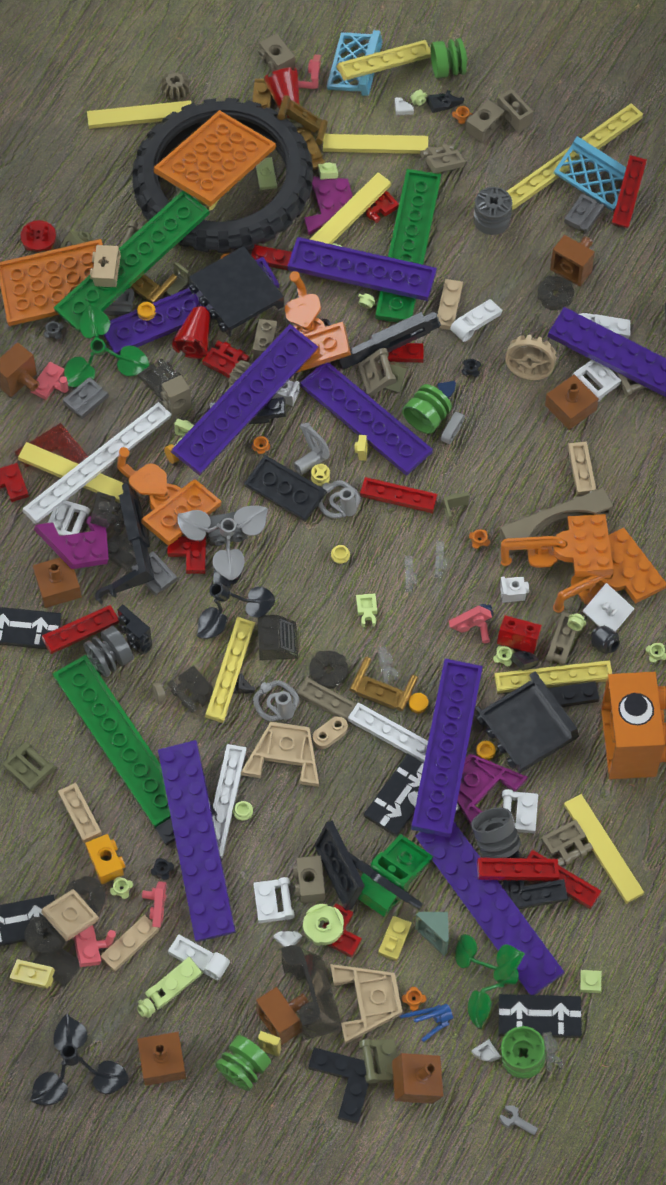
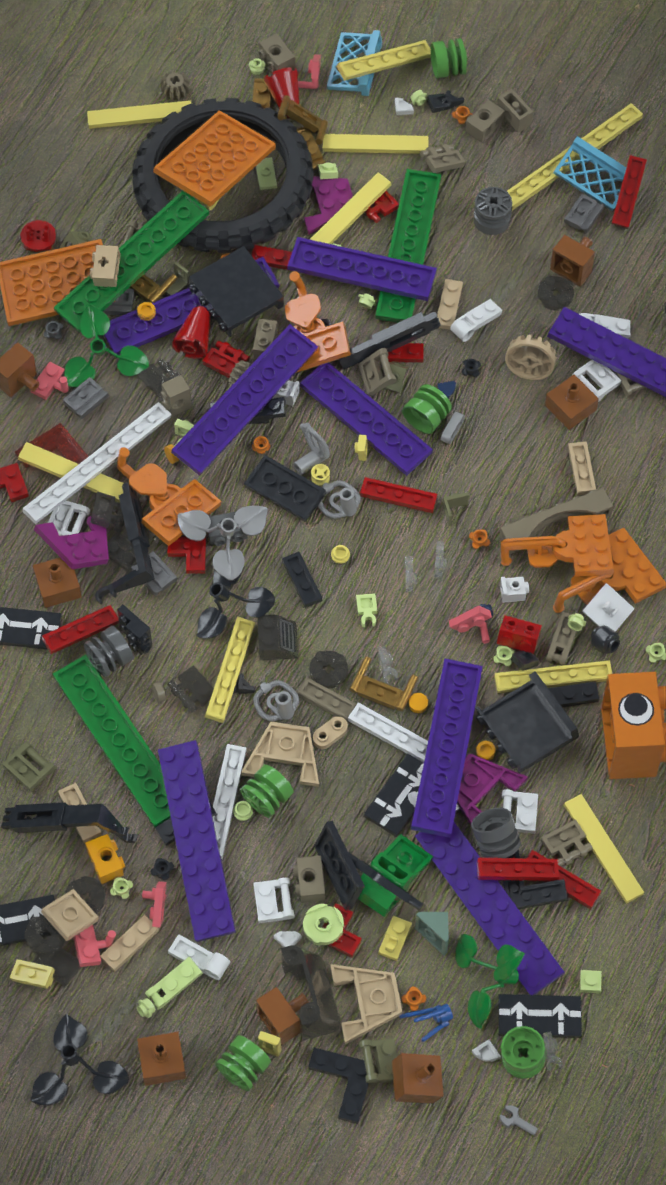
(60, 816): none -> black hinge
(257, 66): none -> yellowish green plate
(267, 790): none -> bright green wheel
(302, 579): none -> black plate

